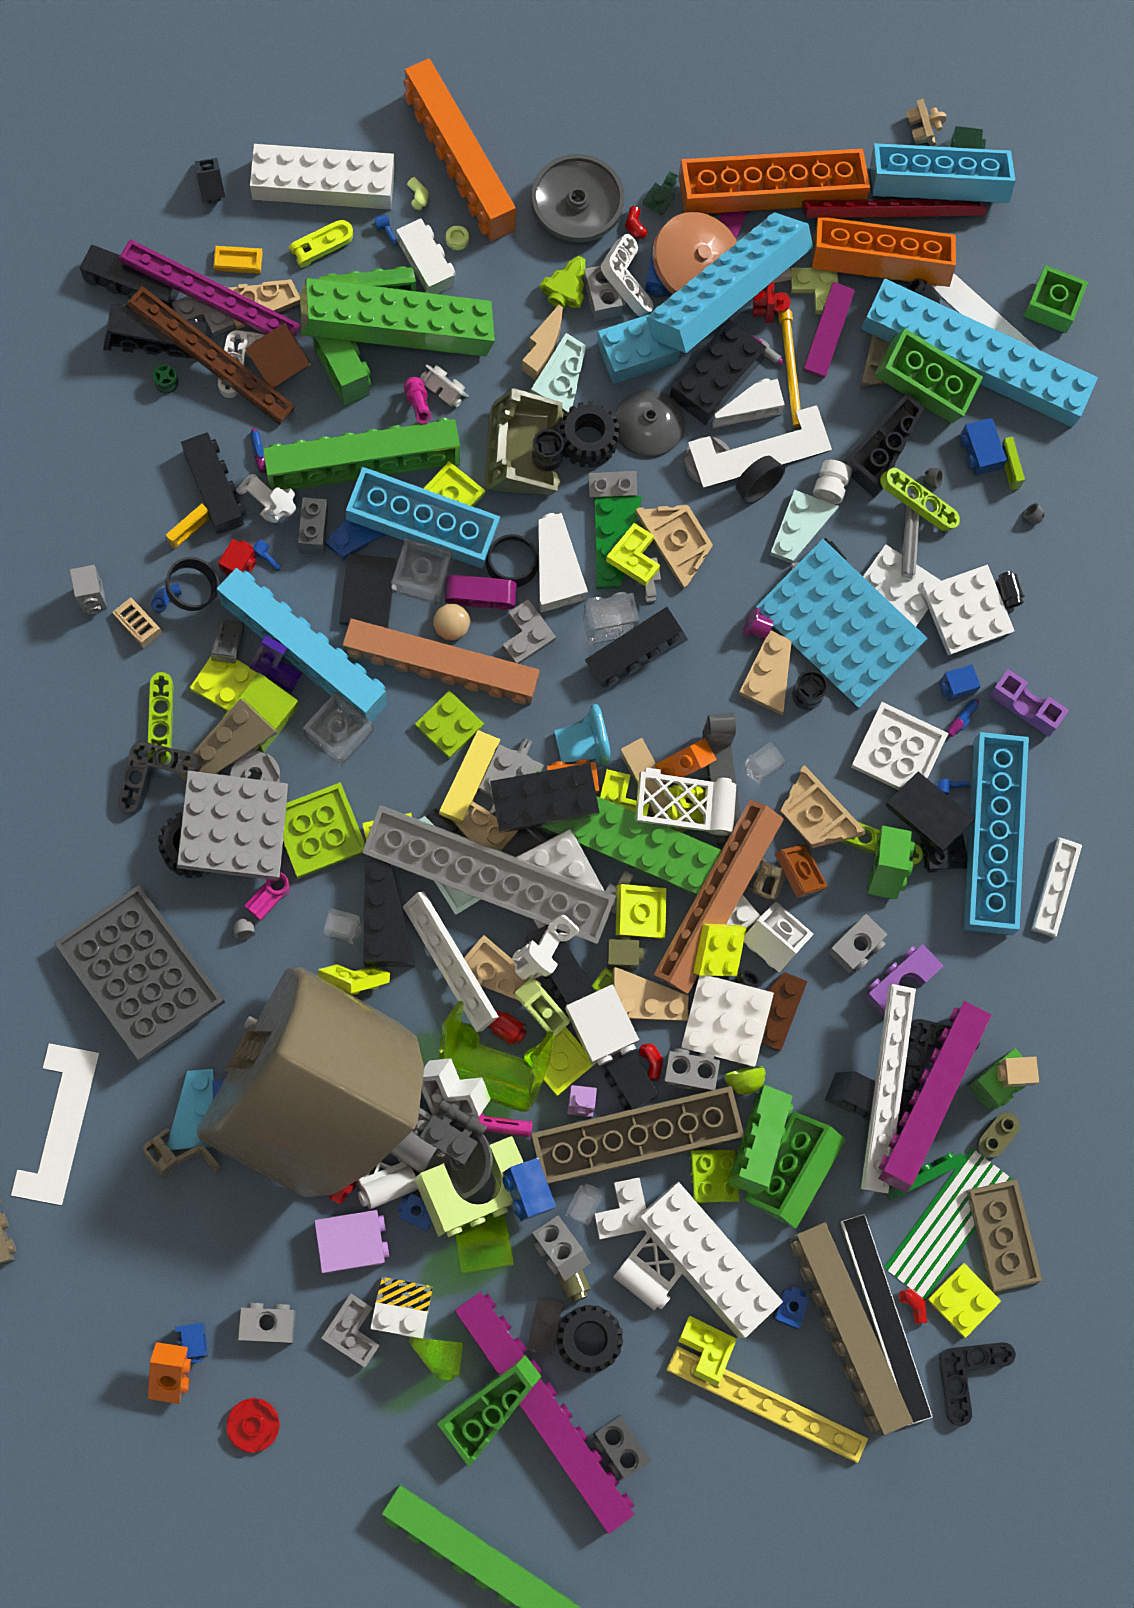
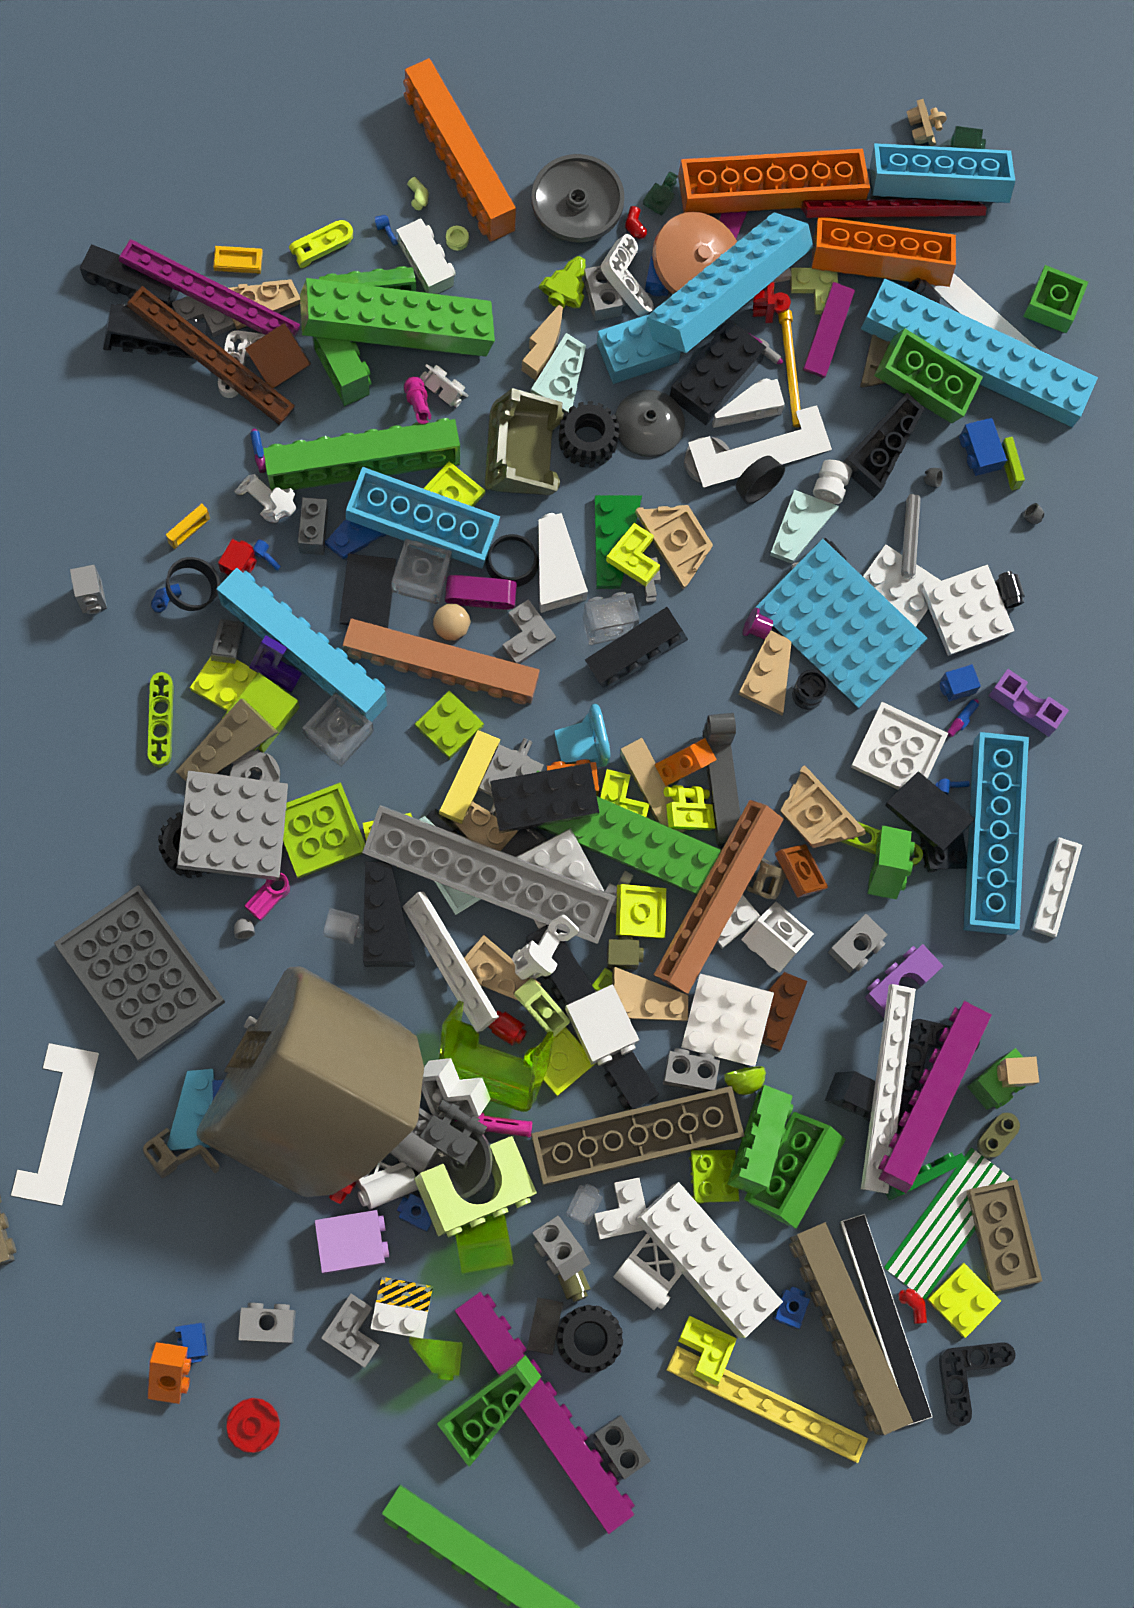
(145, 765): black beam -> none
(146, 638): tan slope -> none
(162, 373): dark green wheel -> none
(210, 180): black slope -> none
(212, 482): black brick -> none
(322, 176): white brick -> none
(354, 981): neon yellow plate -> none
(528, 1189): brick -> none
(547, 450): black wheel -> none
(581, 1101): lavender brick -> none
(612, 483): light grey hinge -> none
(655, 1059): red arm -> none
(718, 801): white piece -> none
(719, 950): neon yellow plate -> none
(747, 978): black plate -> none
(764, 763): clear brick -> none
(921, 496): lime beam -> none

